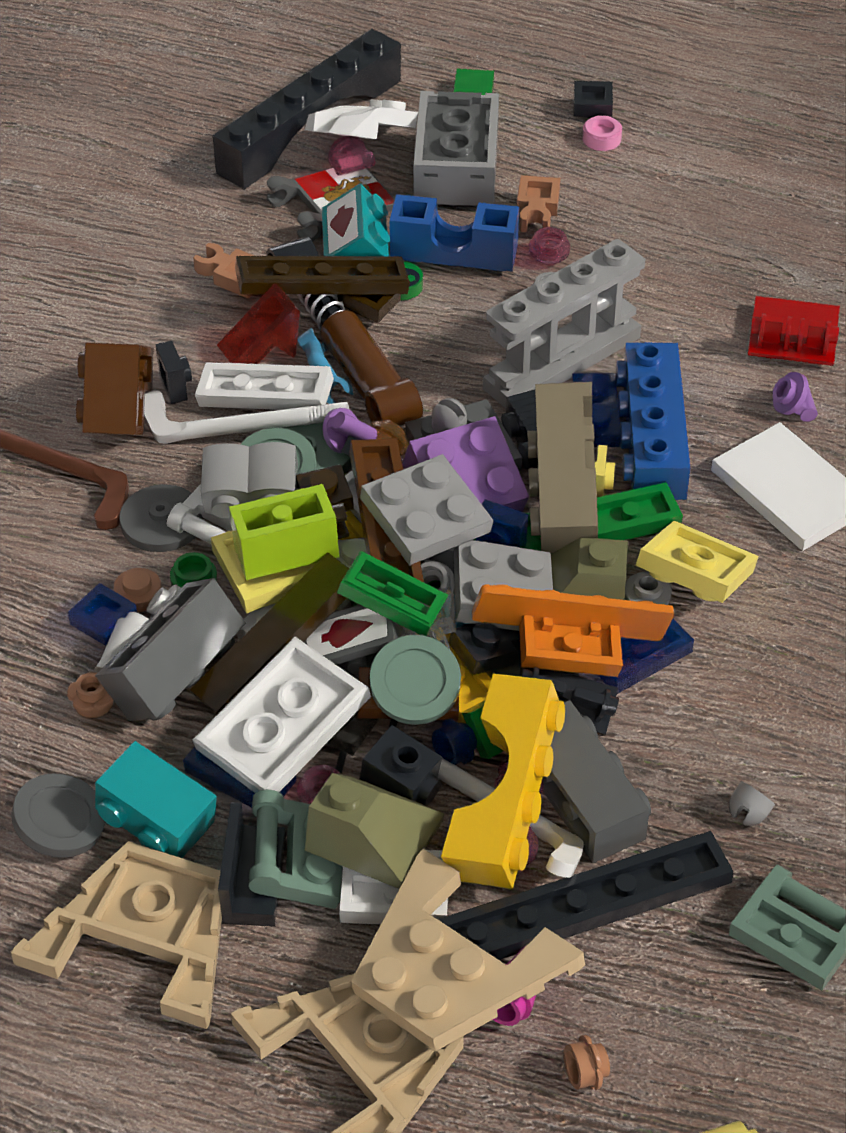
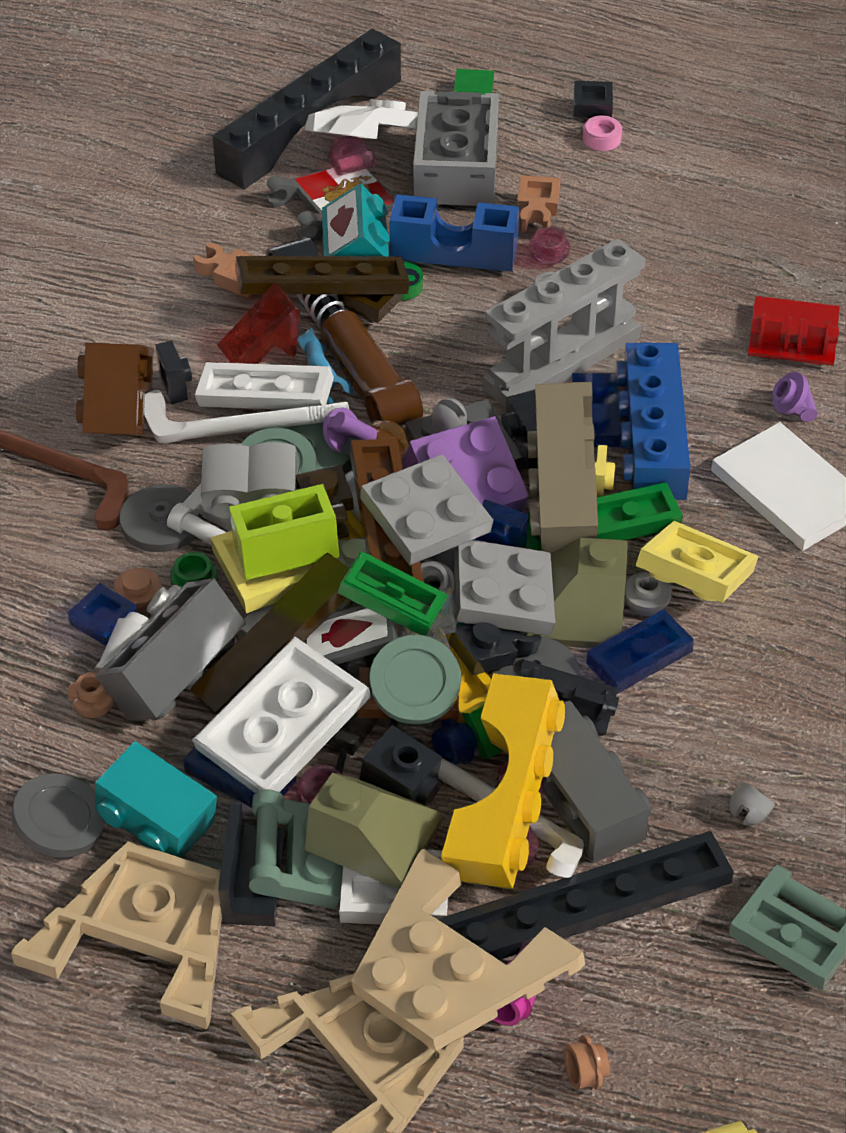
(571, 629): orange bracket -> none

